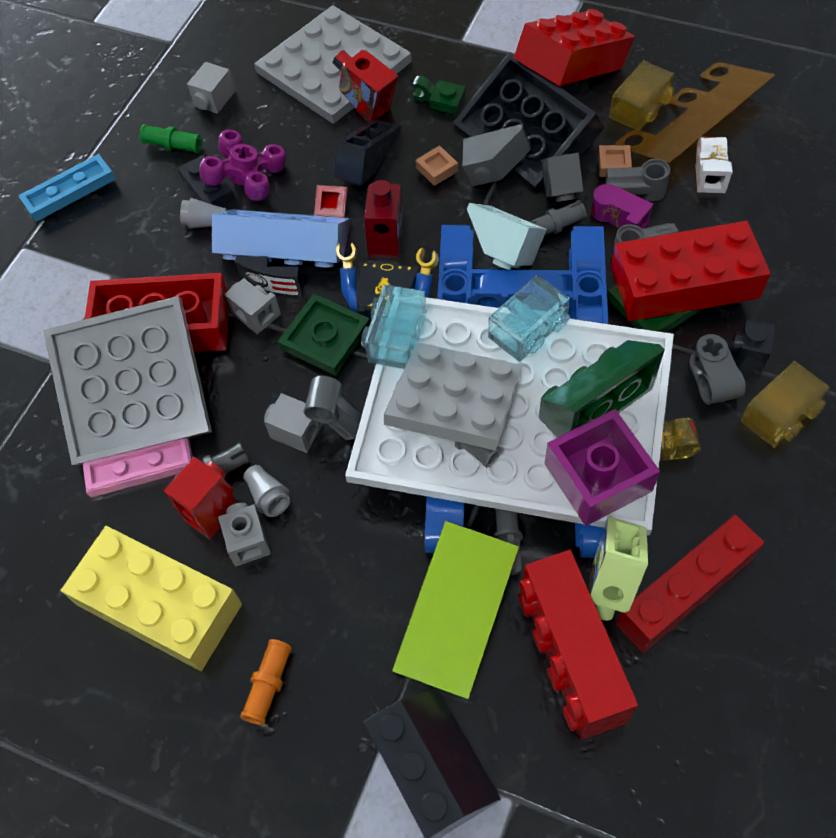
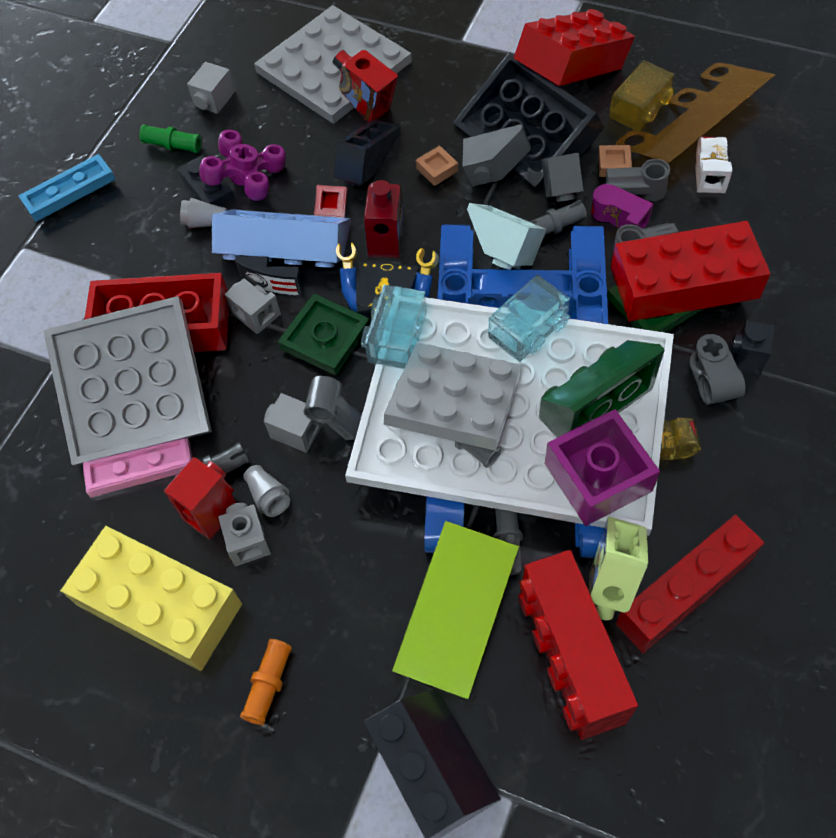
(442, 97): dark green plate -> none
(784, 404): clear yellow brick -> none

